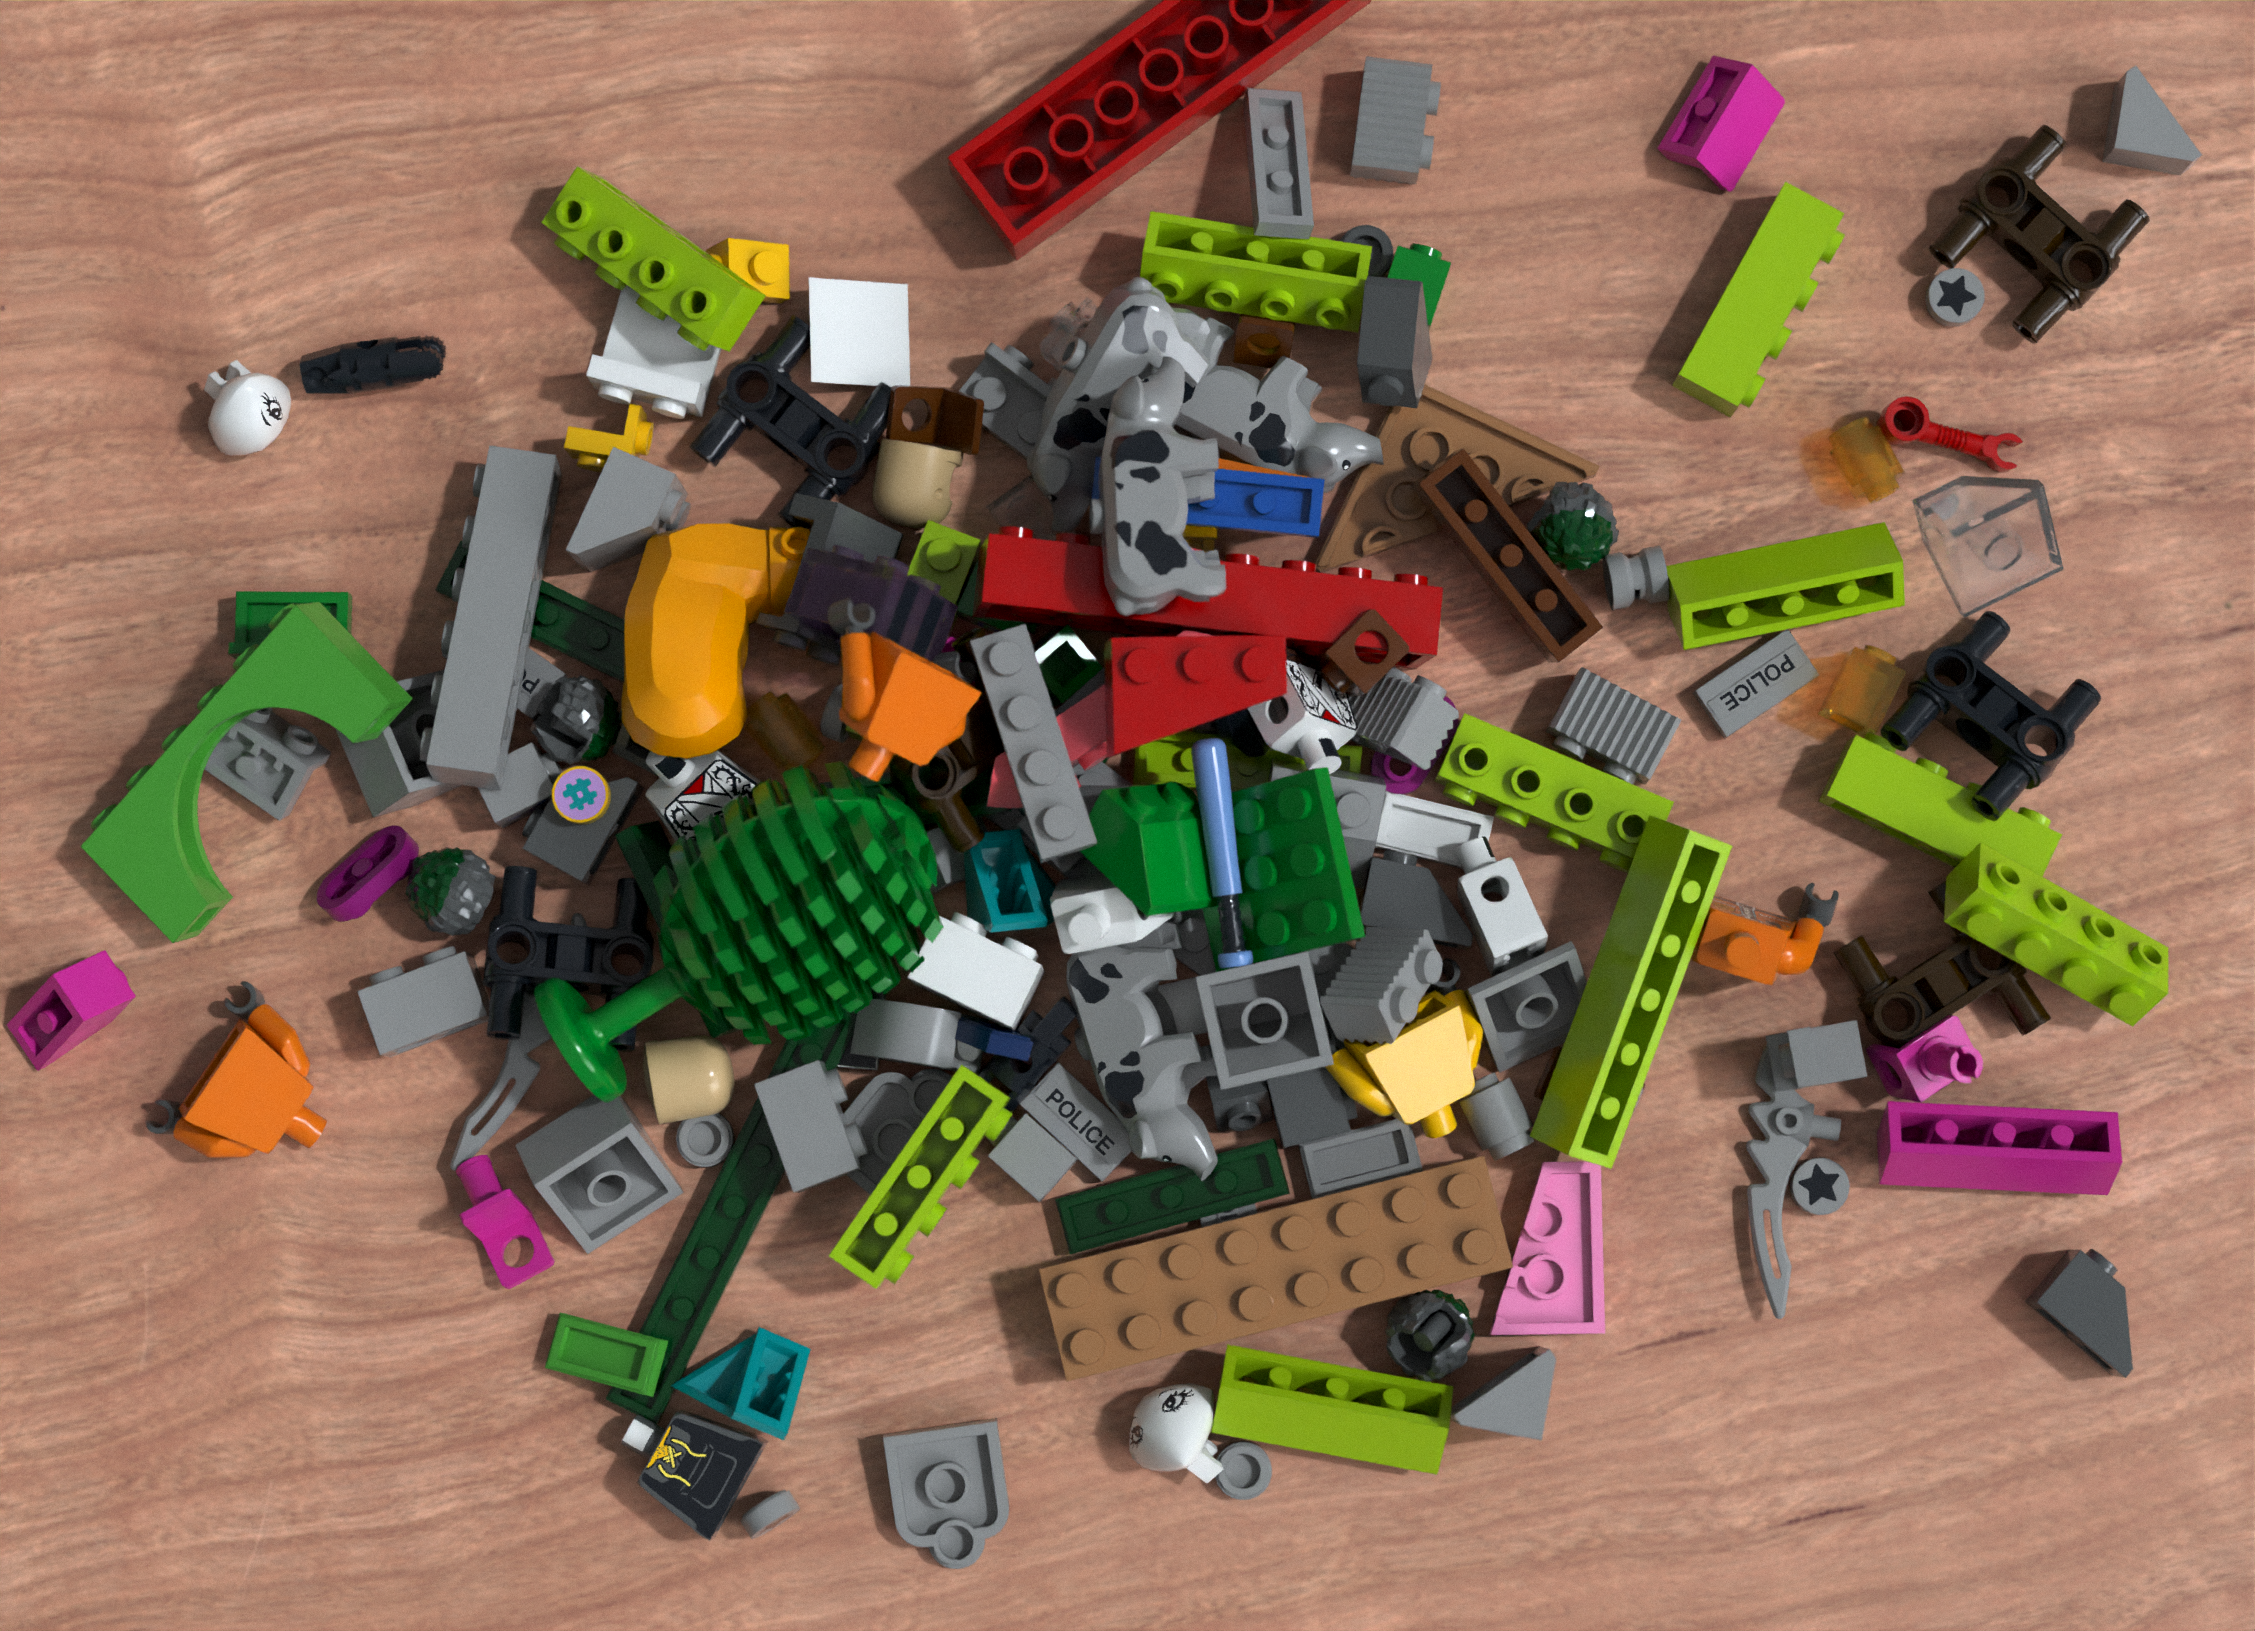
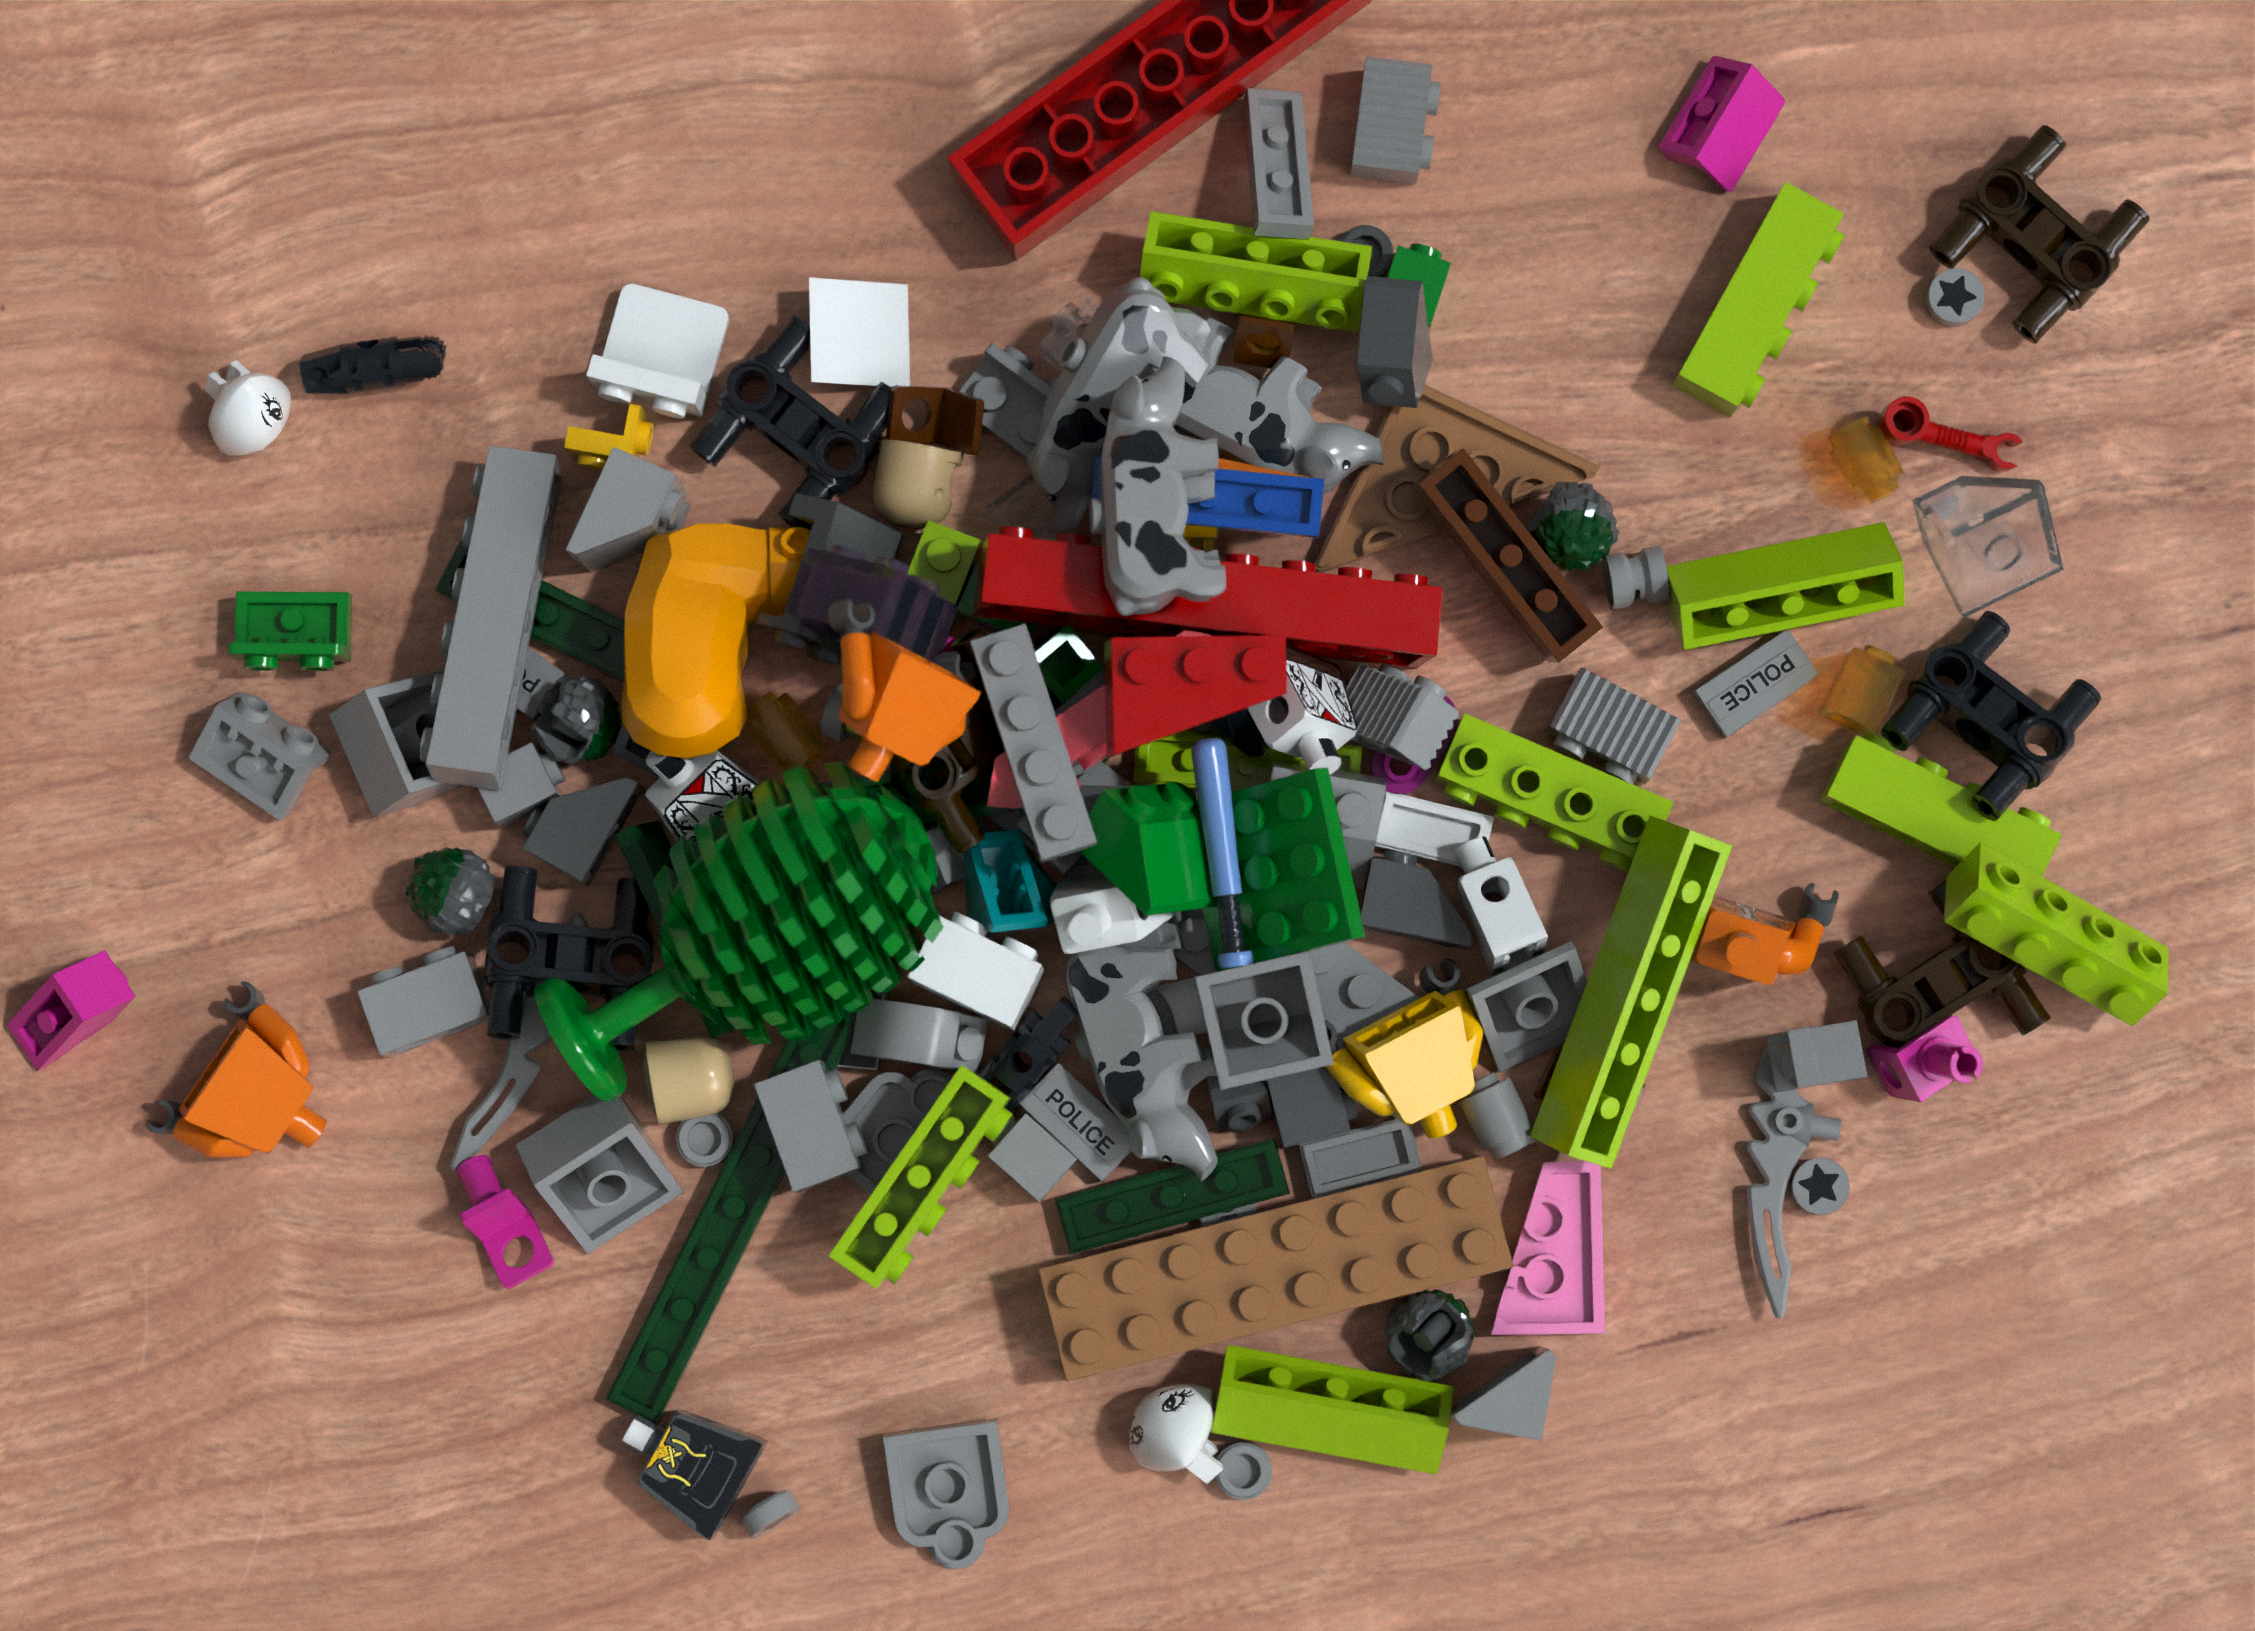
(153, 834): bright green arch -> none
(367, 874): magenta plate -> none
(581, 795): tile -> none
(606, 1354): bright green tile -> none
(652, 260): lime brick -> none
(752, 1382): teal slope -> none
(758, 263): yellow bracket -> none
(993, 1039): dark blue tile -> none
(1343, 668): reddish brown bracket -> none
(1381, 984): light grey brick -> none
(1998, 1148): dark pink brick -> none
(2088, 1308): dark grey slope -> none
(2144, 130): light grey slope -> none

